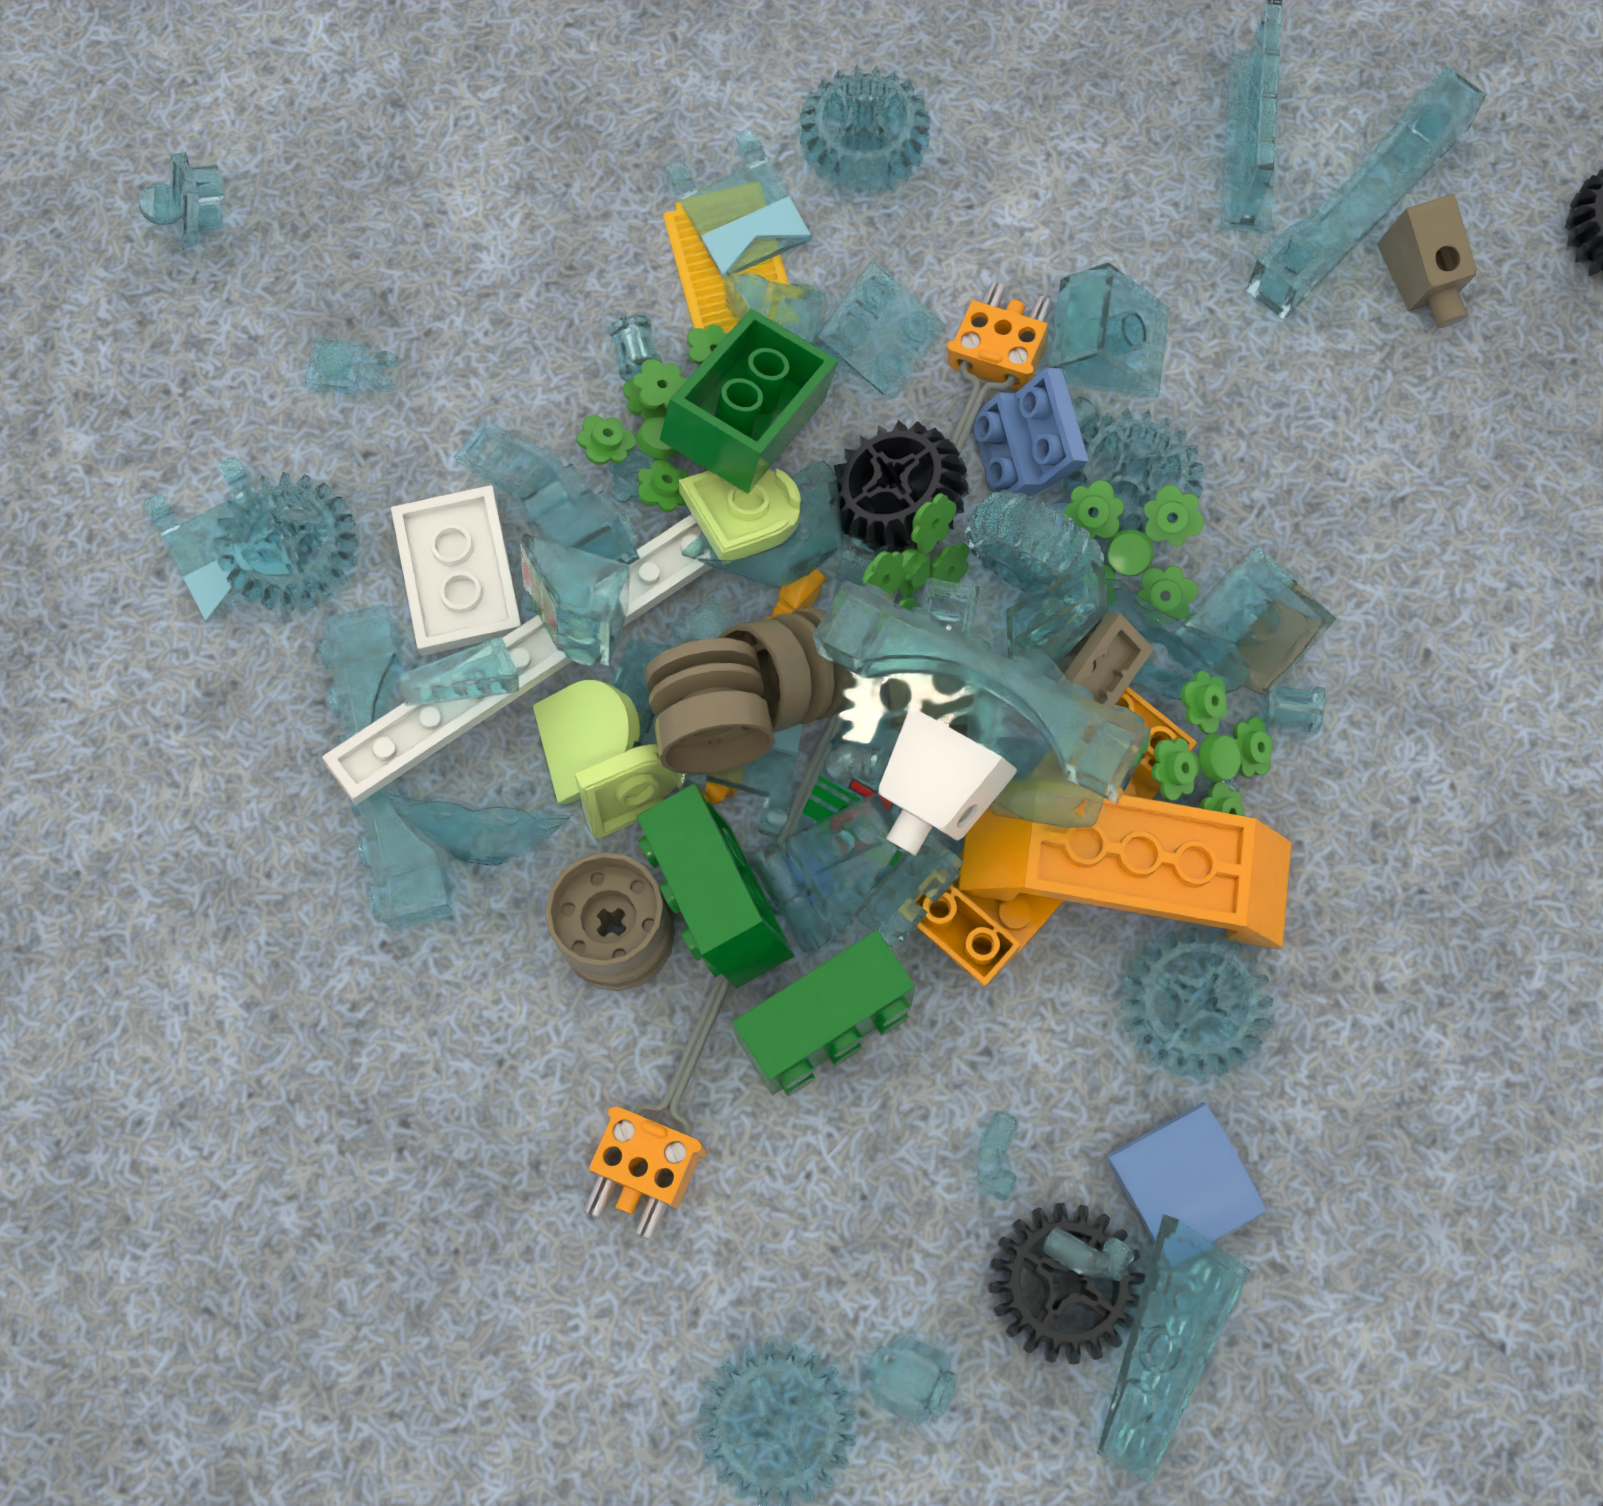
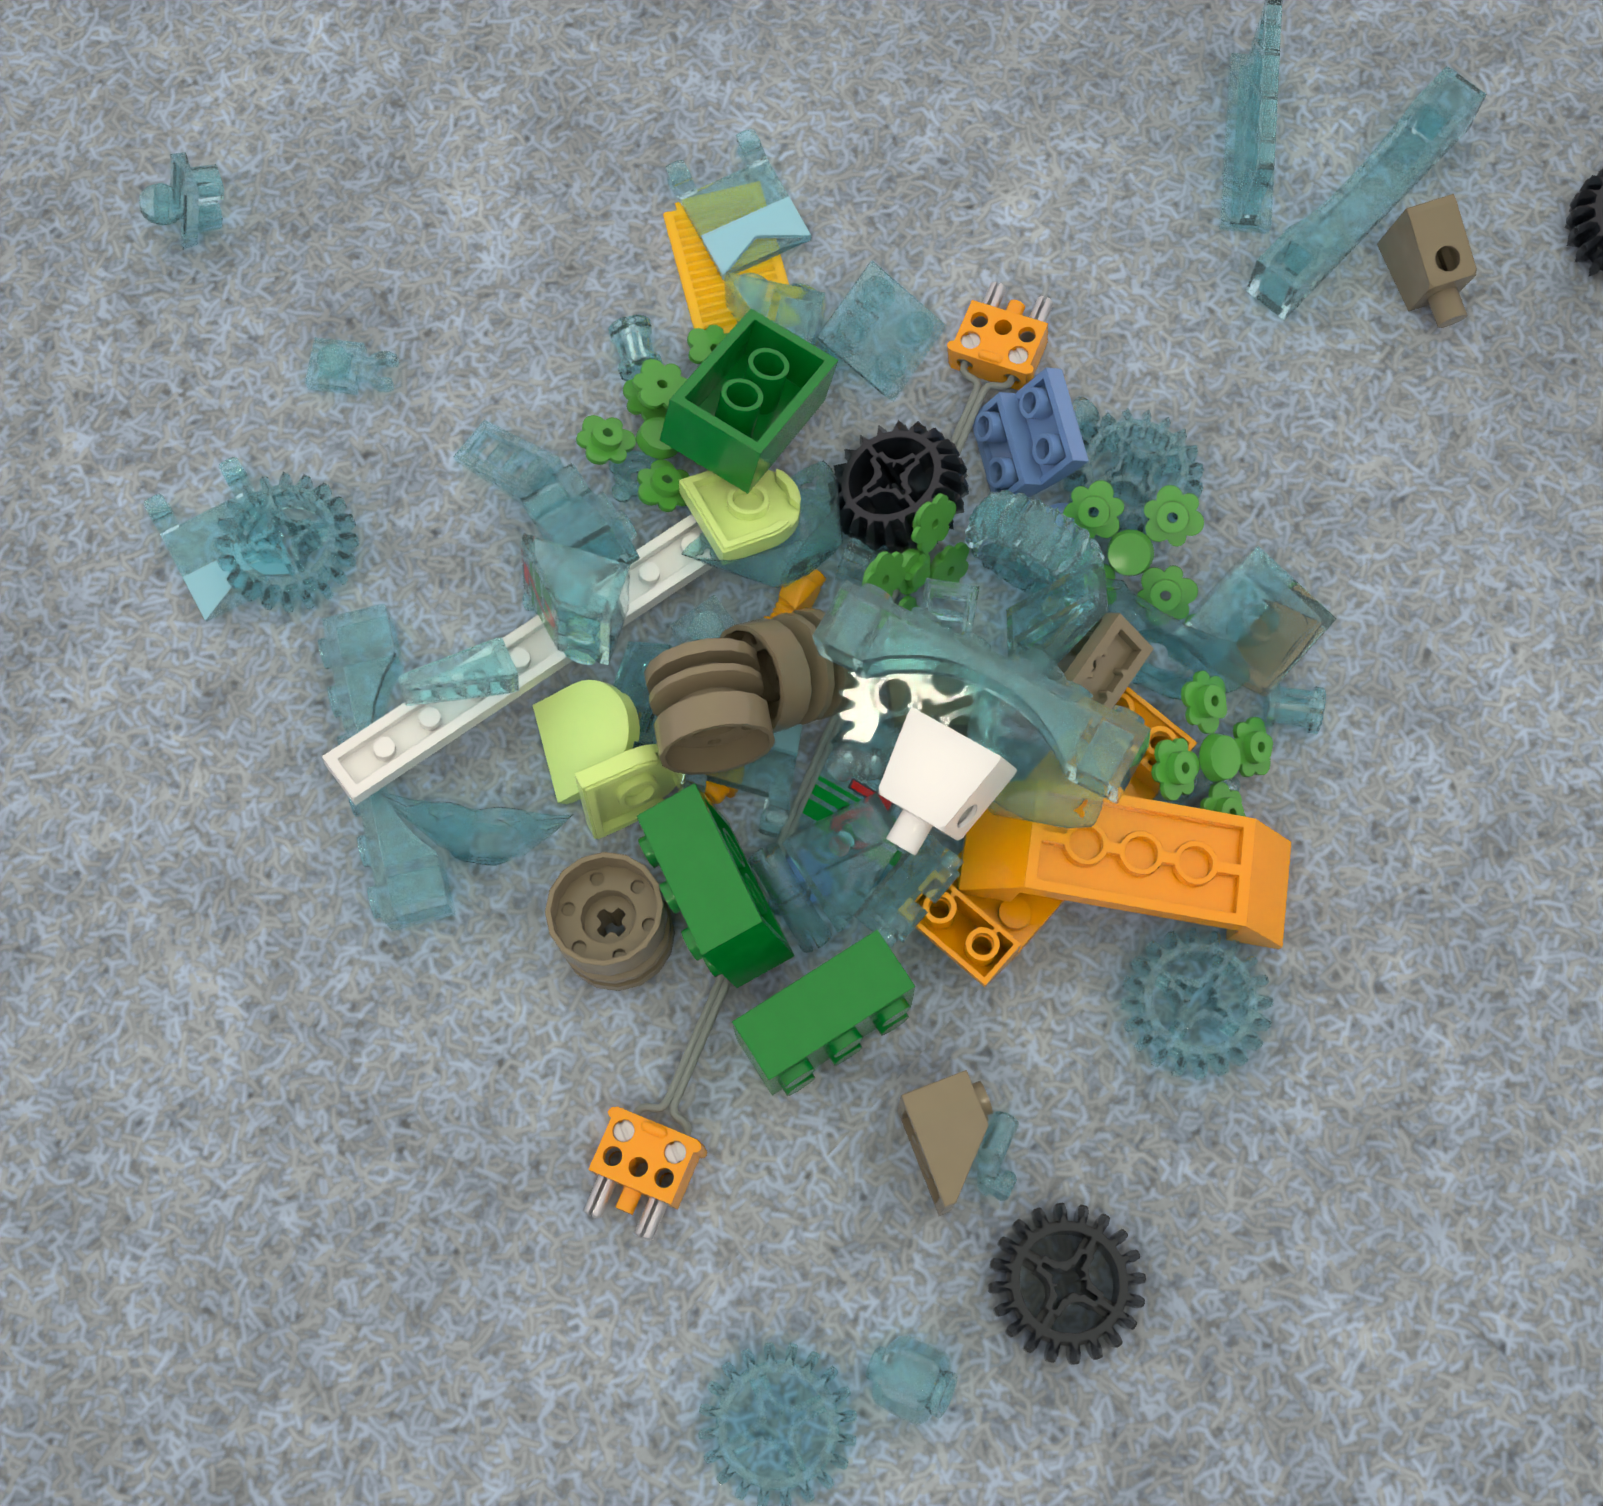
(456, 570): white plate -> none
(864, 147): clear light blue gear -> none
(945, 1132): none -> dark tan slope
(1086, 1260): clear light blue arm -> none
(1109, 333): clear light blue slope -> none
(1170, 1341): clear light blue wing -> none
(1187, 1174): medium blue slope -> none

